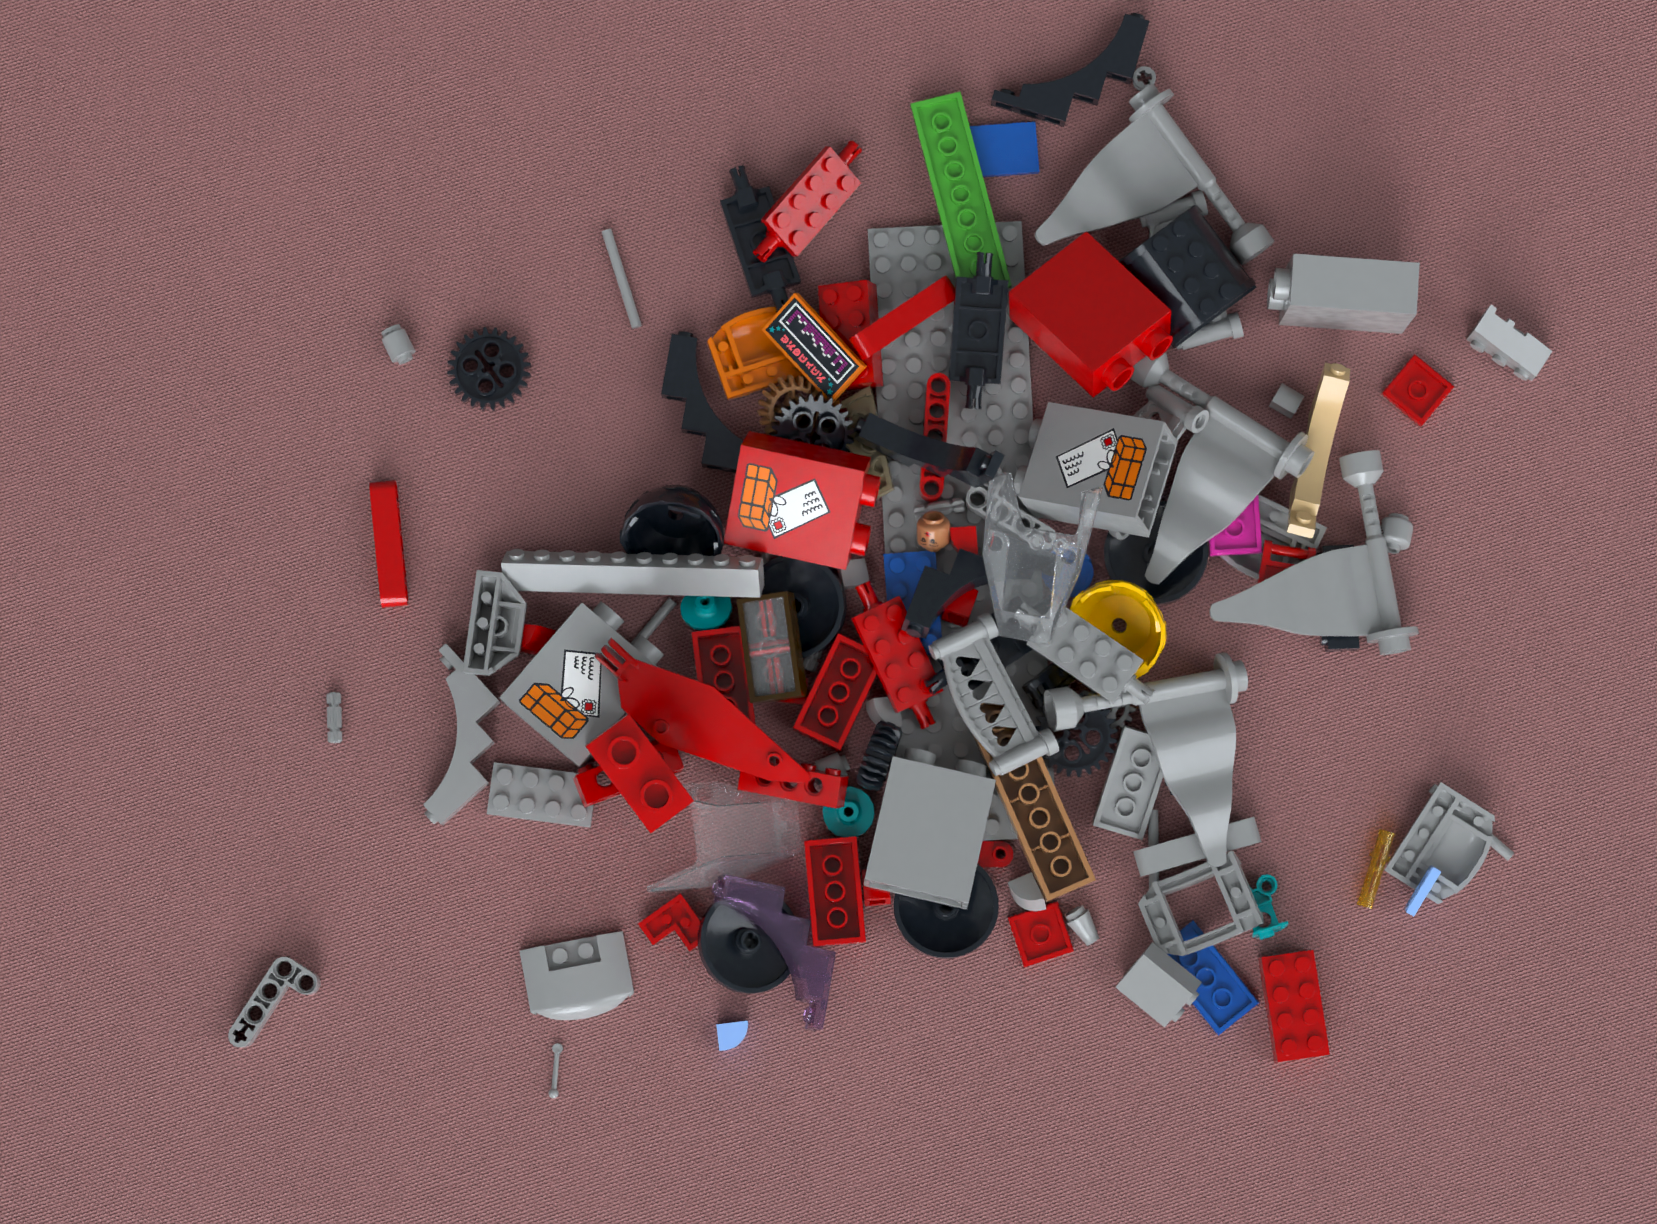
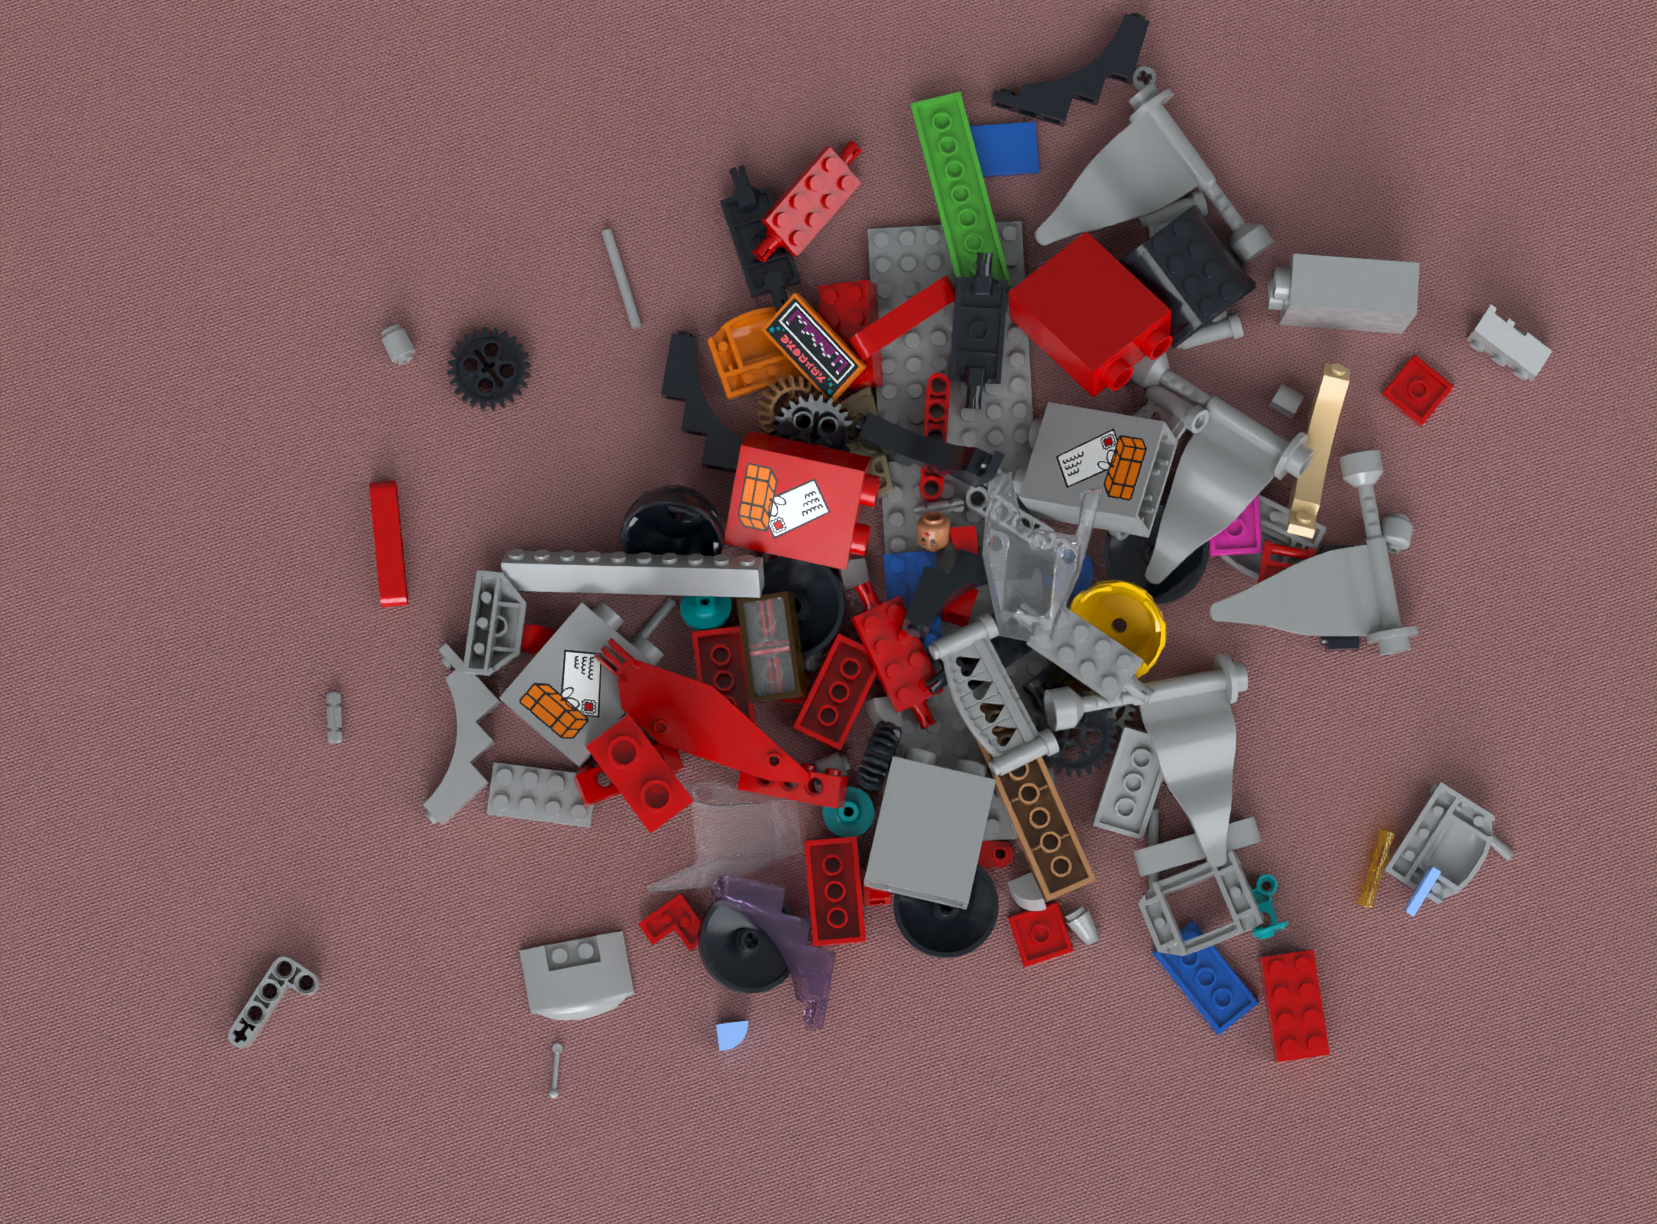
(1159, 985): light grey brick -> none

